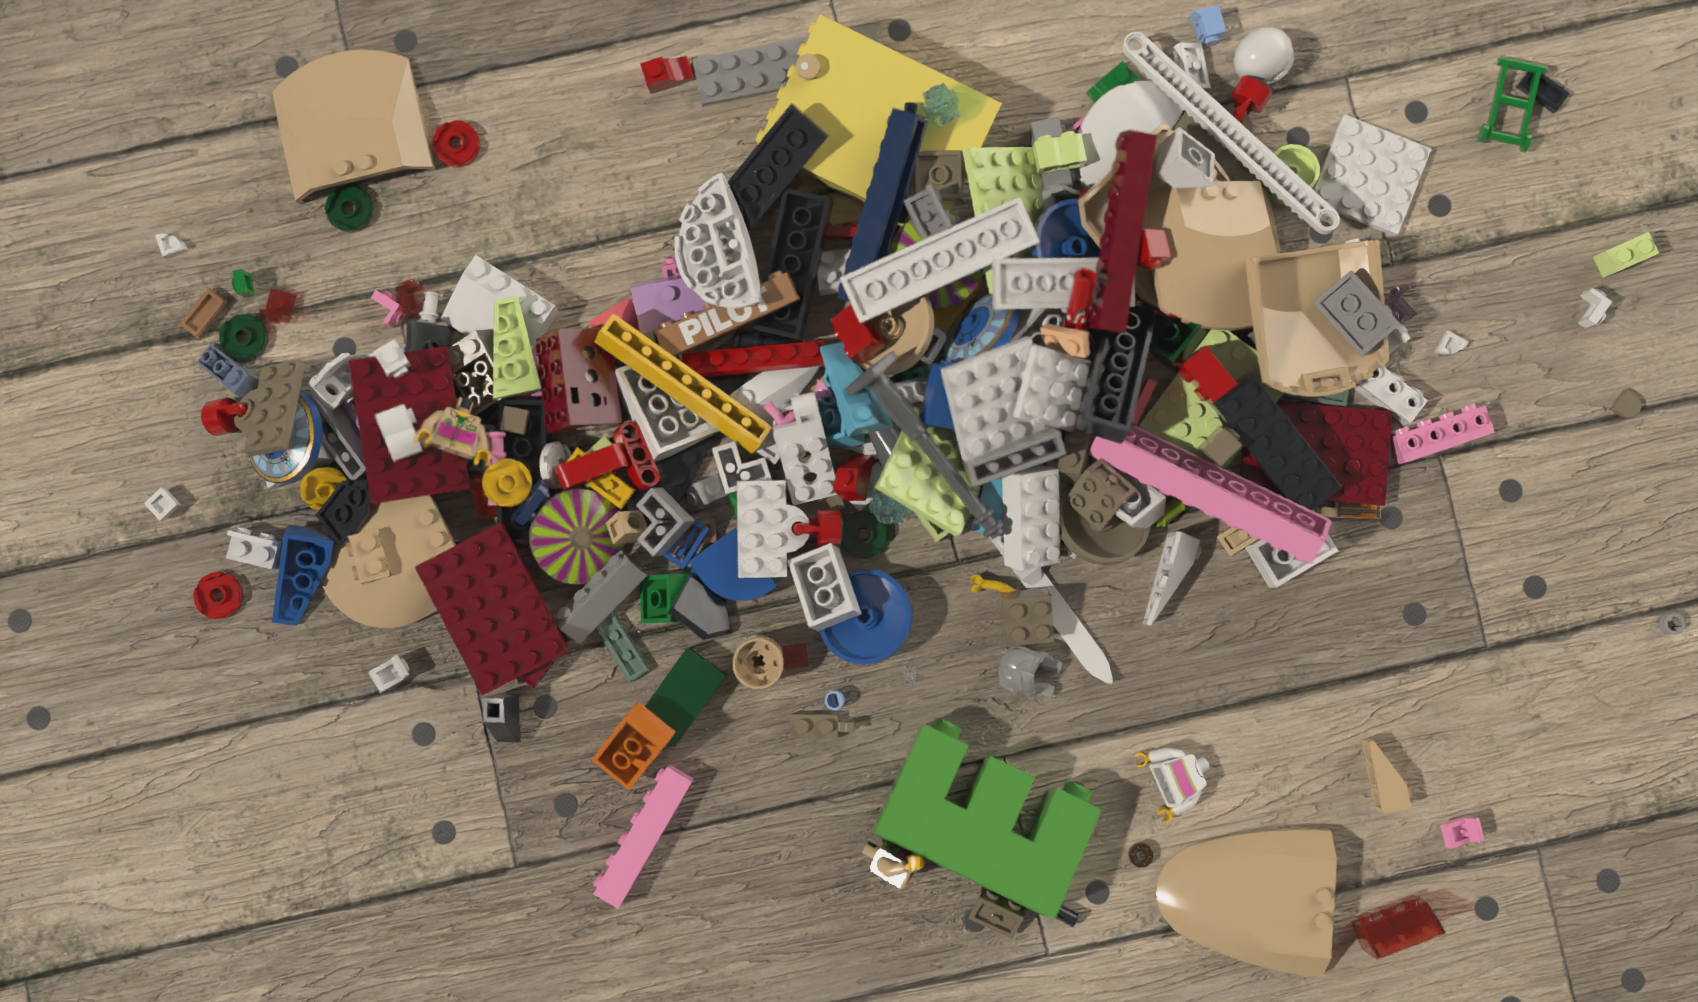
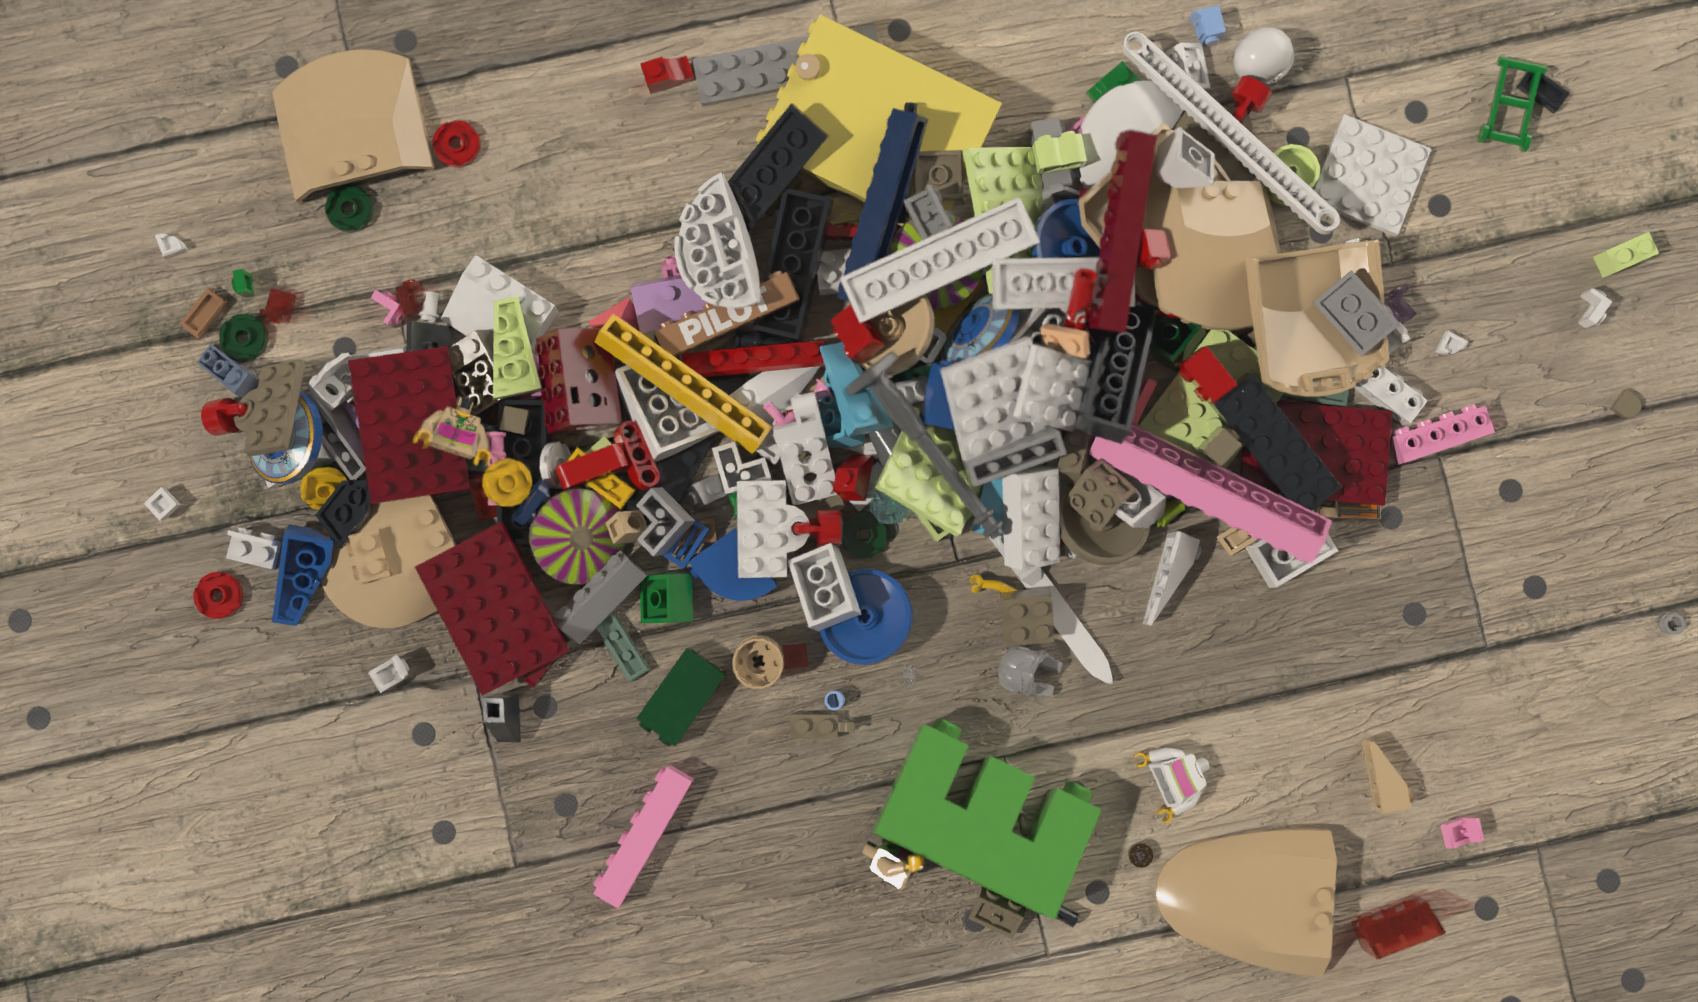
(392, 359): white bracket -> none
(399, 432): white brick -> none
(633, 745): orange brick -> none
(701, 610): tile -> none
(941, 104): clear light blue brick -> none

